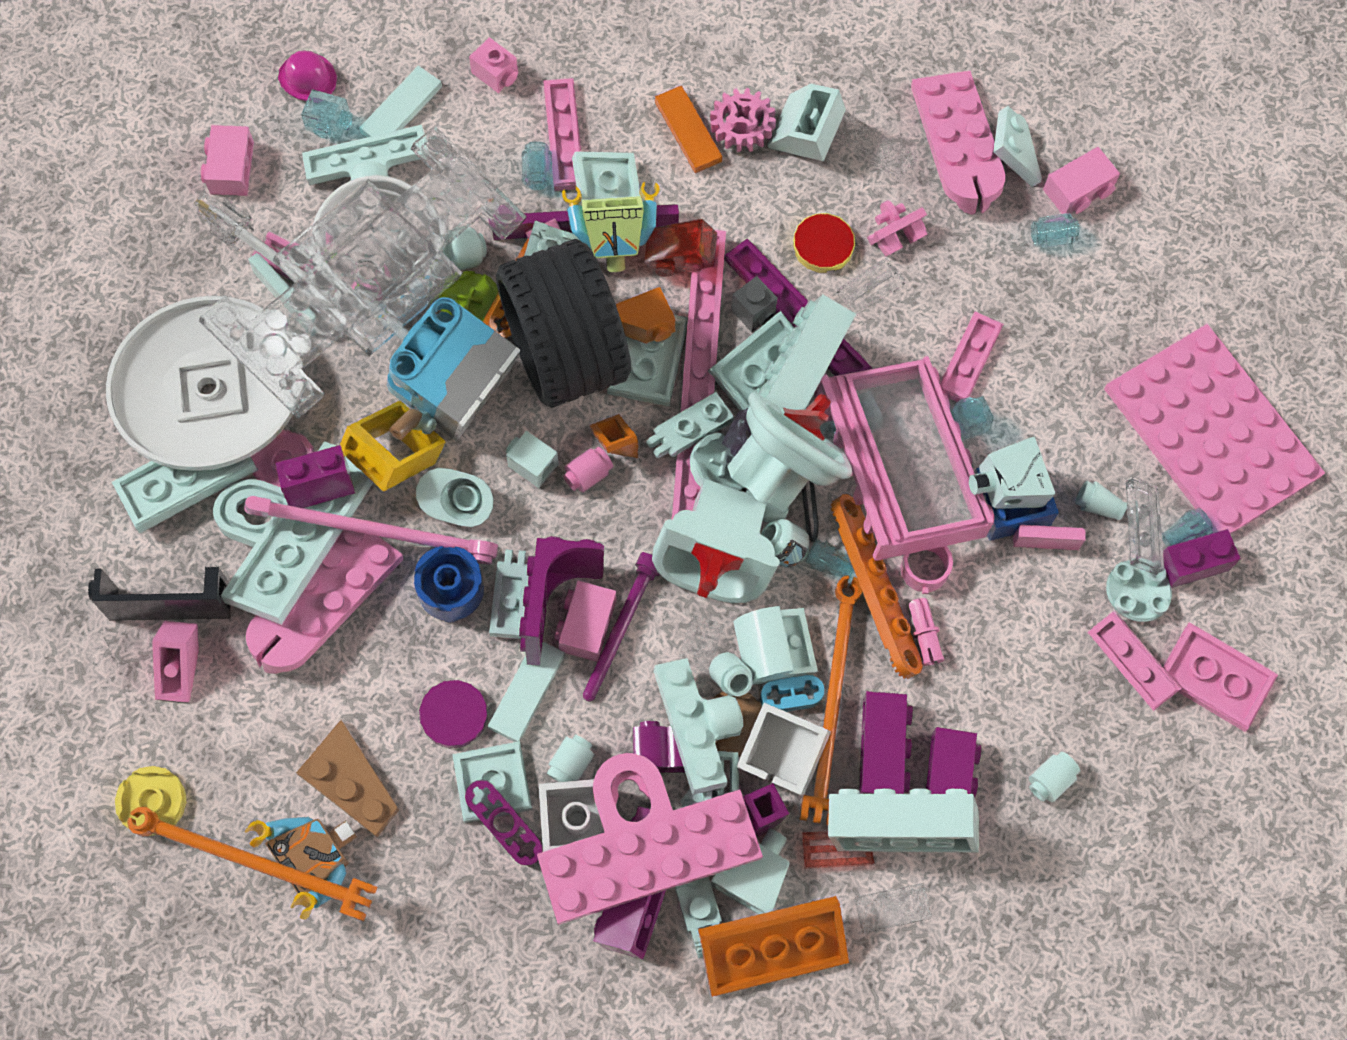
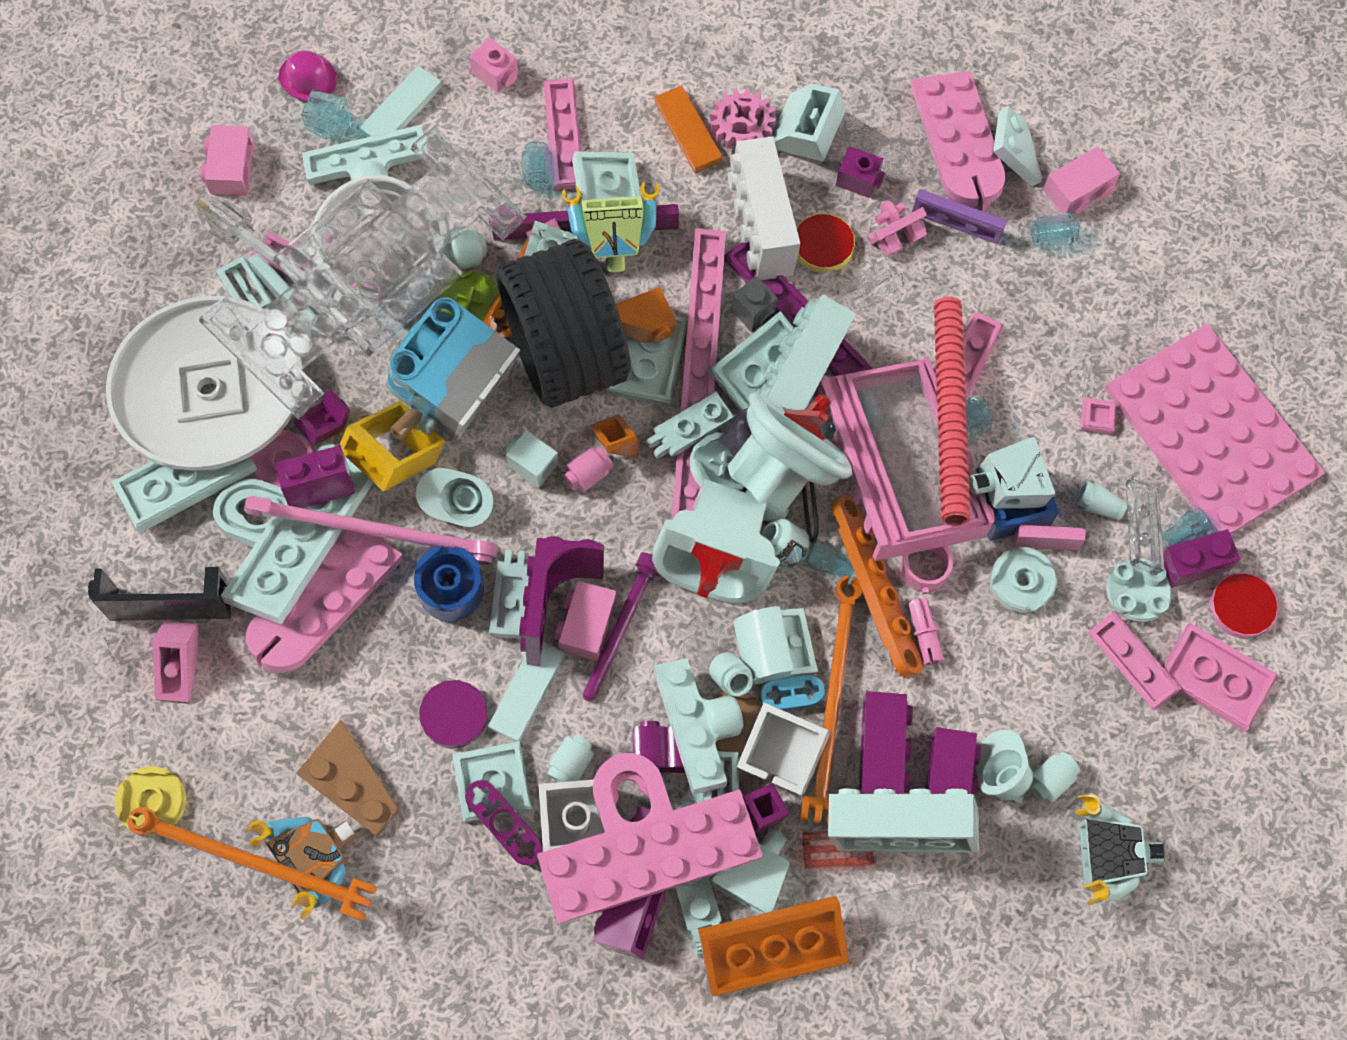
(233, 268): none -> light aqua tile
(324, 419): none -> magenta bracket
(681, 248): clear red brick -> none
(764, 208): none -> white brick
(860, 172): none -> magenta brick
(951, 412): none -> coral piece
(960, 216): none -> medium lavender tile
(1004, 766): none -> light aqua piece
(1034, 568): none -> light aqua plate
(1098, 416): none -> bright pink tile
(1113, 851): none -> torso
(1243, 605): none -> red tile

